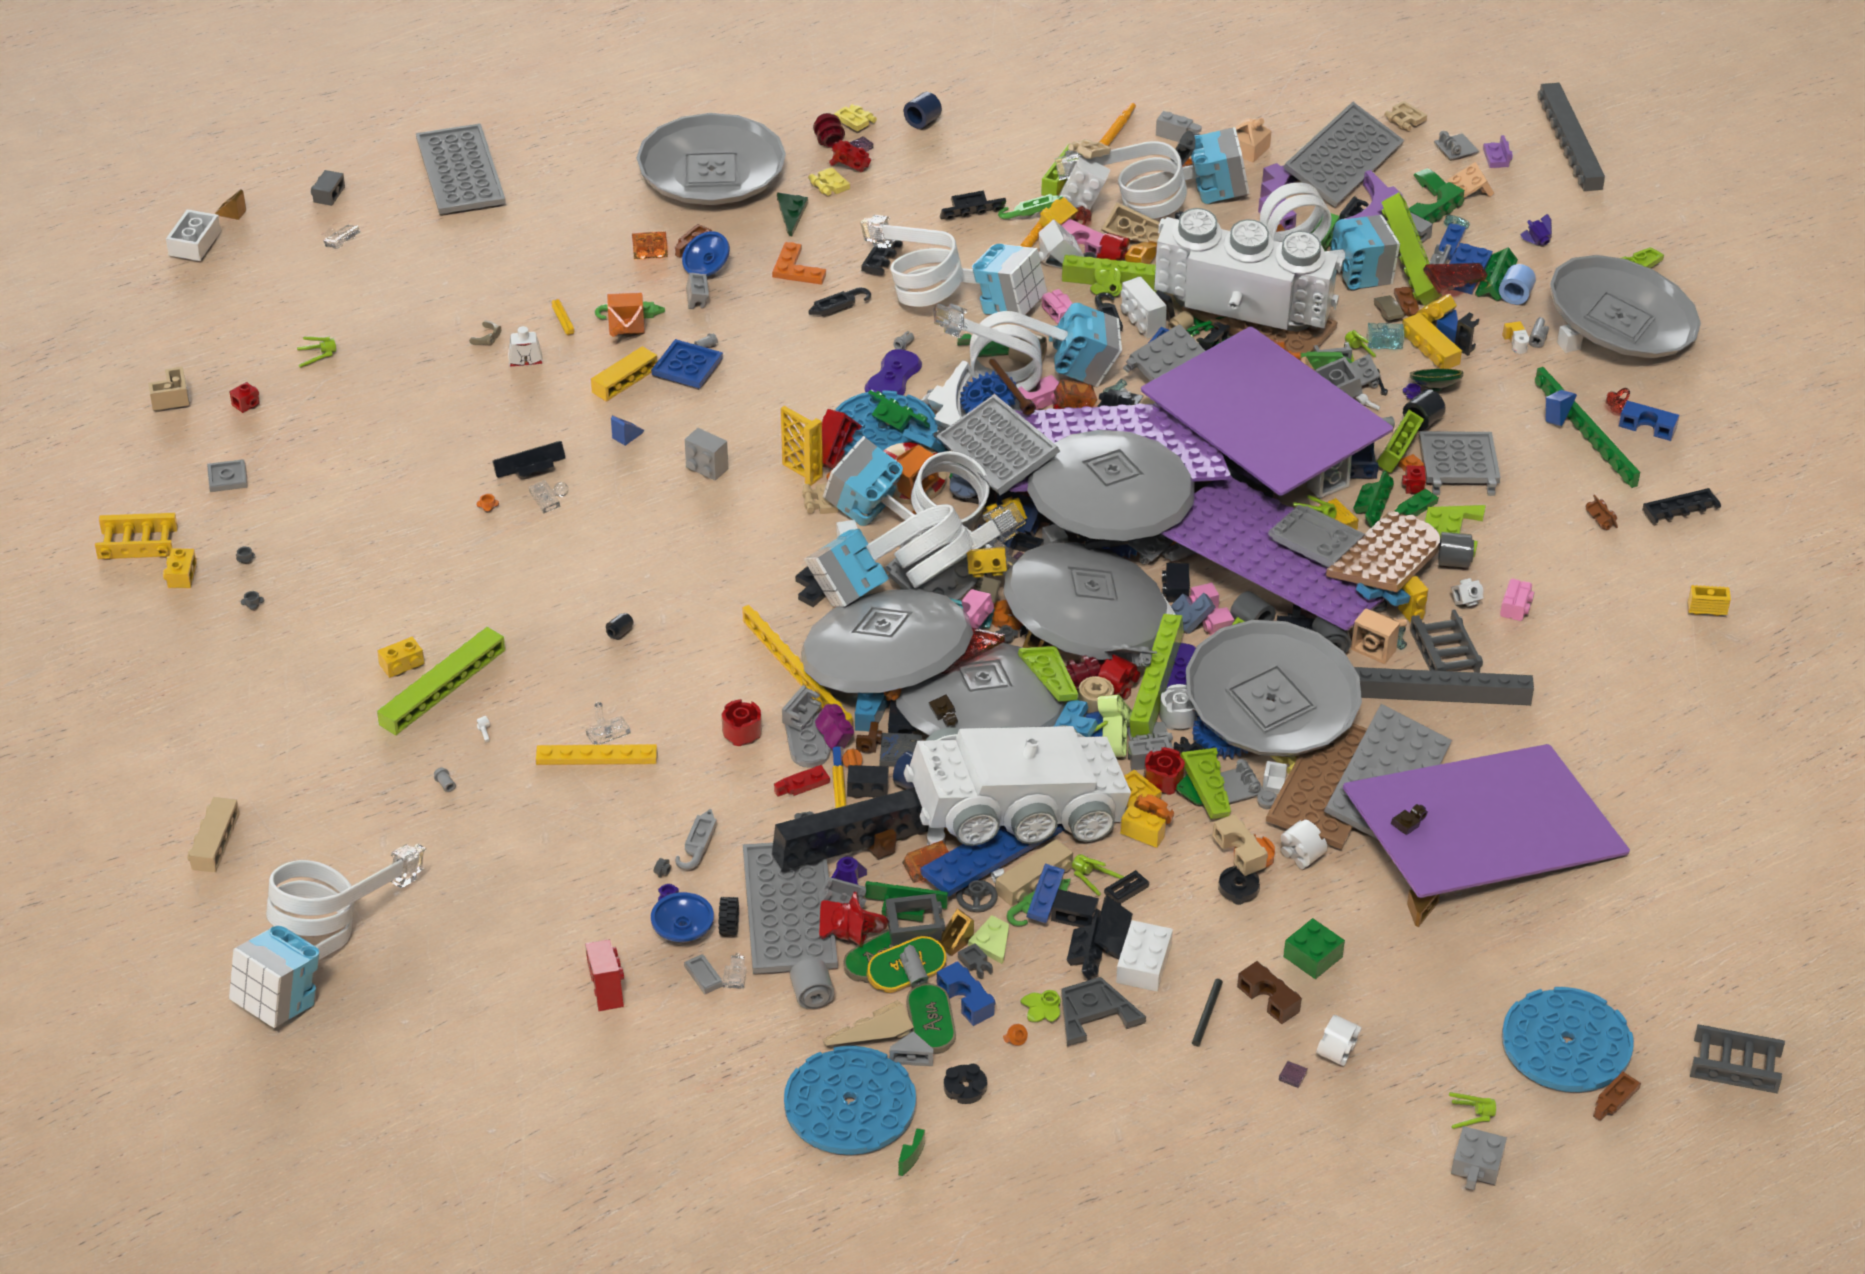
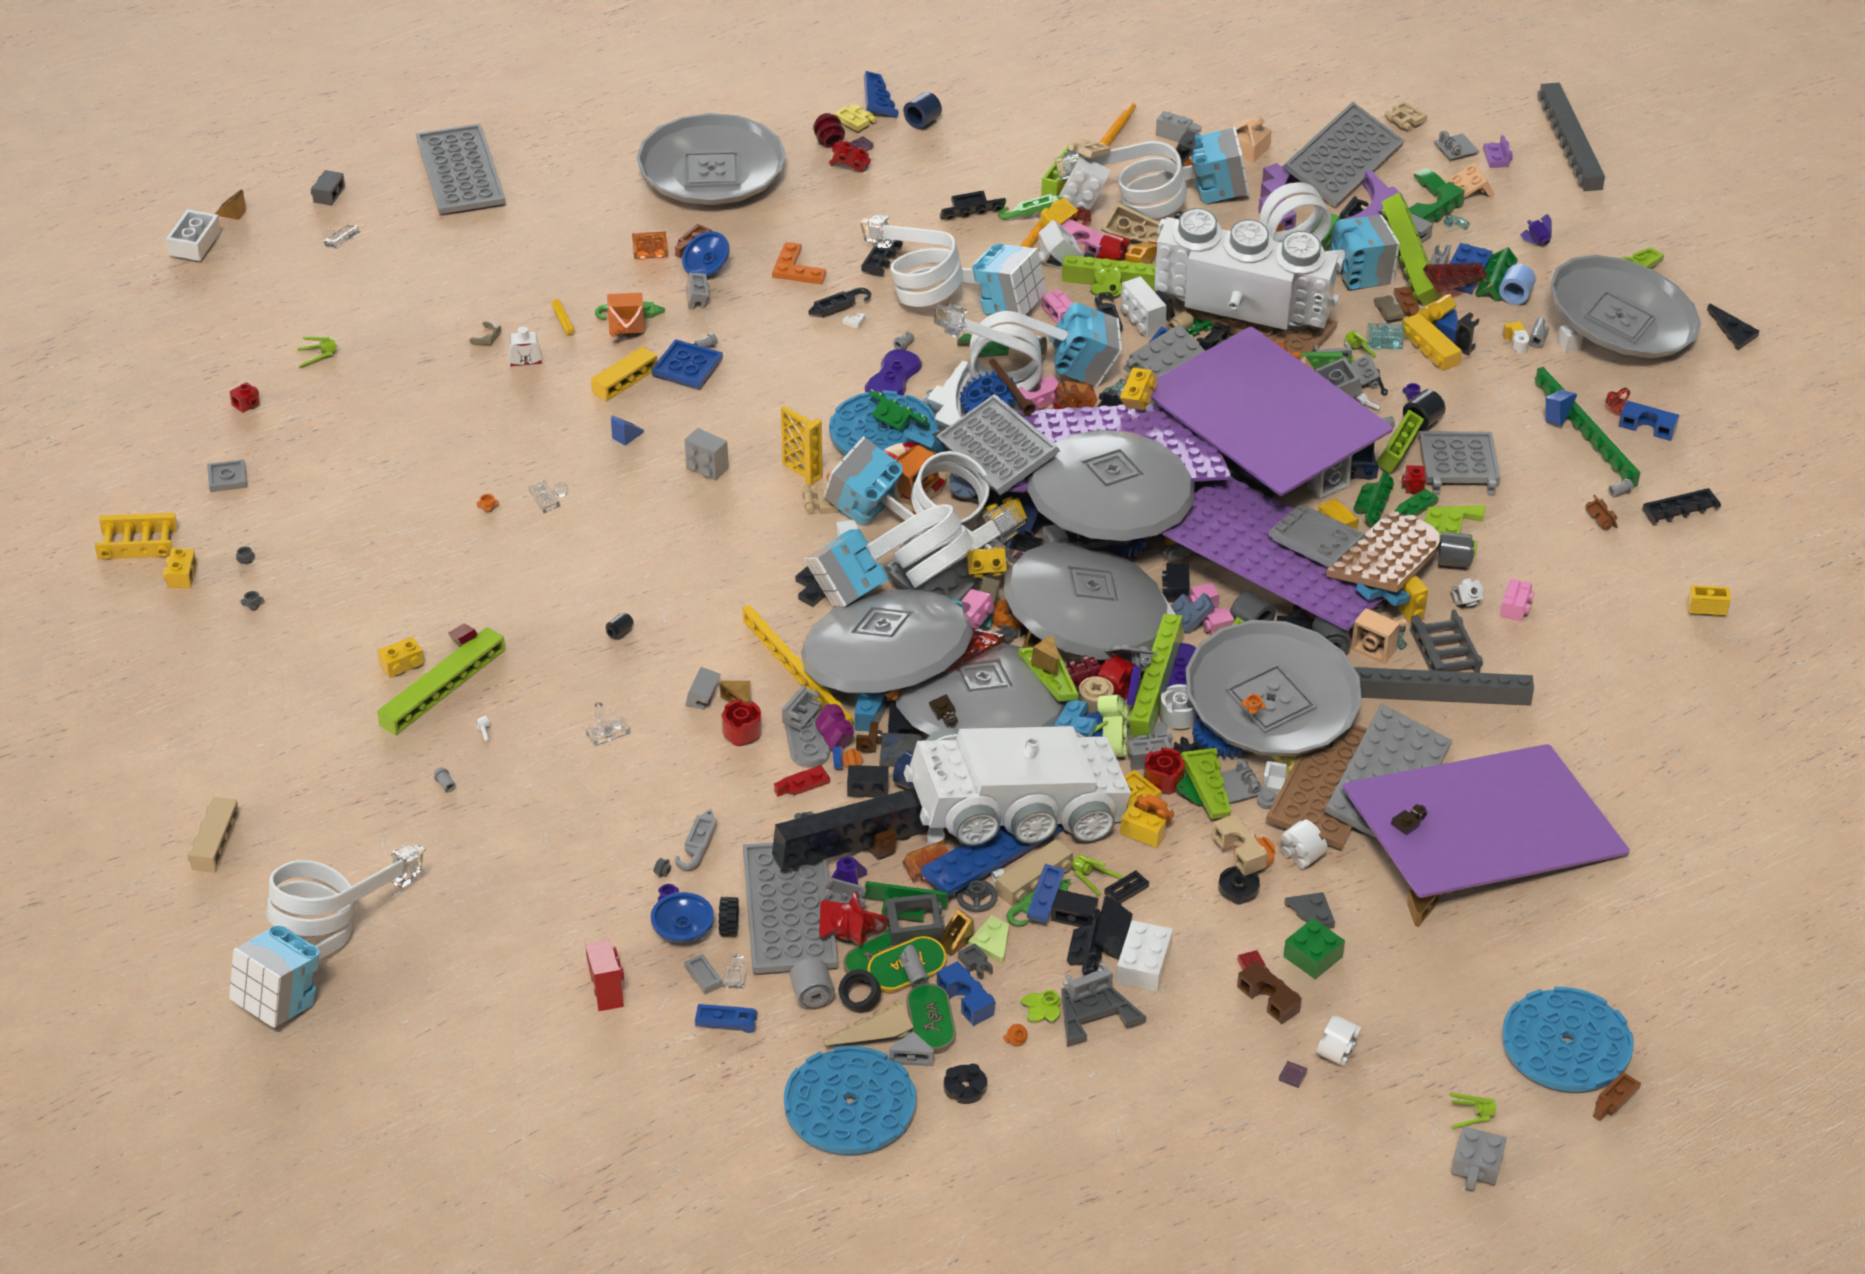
(170, 392): tan brick -> none
(463, 633): none -> tile
(530, 460): black bracket -> none
(596, 754): yellow plate -> none
(702, 688): none -> light grey hinge
(726, 1017): none -> blue plate
(735, 690): none -> pearl gold slope
(791, 209): dark green wing -> none
(829, 181): light yellow plate -> none
(836, 433): red wedge -> none
(839, 786): yellow axle -> none
(852, 977): none -> black tyre
(854, 321): none -> white tile
(877, 96): none -> blue wing
(911, 1153): green slope -> none
(1046, 655): none -> pearl gold slope
(1089, 984): none -> light grey hinge
(1136, 679): none -> dark purple tile
(1138, 388): none -> yellow brick
(1150, 546): light grey hinge -> none
(1207, 1012): pearl dark grey bar -> none
(1249, 958): none -> tile
(1253, 703): none -> orange plate
(1310, 907): none -> dark grey wing
(1325, 508): lime plant -> none
(1410, 460): orange plate -> none
(1436, 378): dark green dish -> none
(1452, 237): blue plate -> none
(1619, 488): none -> light grey pin
(1734, 1074): dark grey fence -> none
(1735, 329): none -> black wing

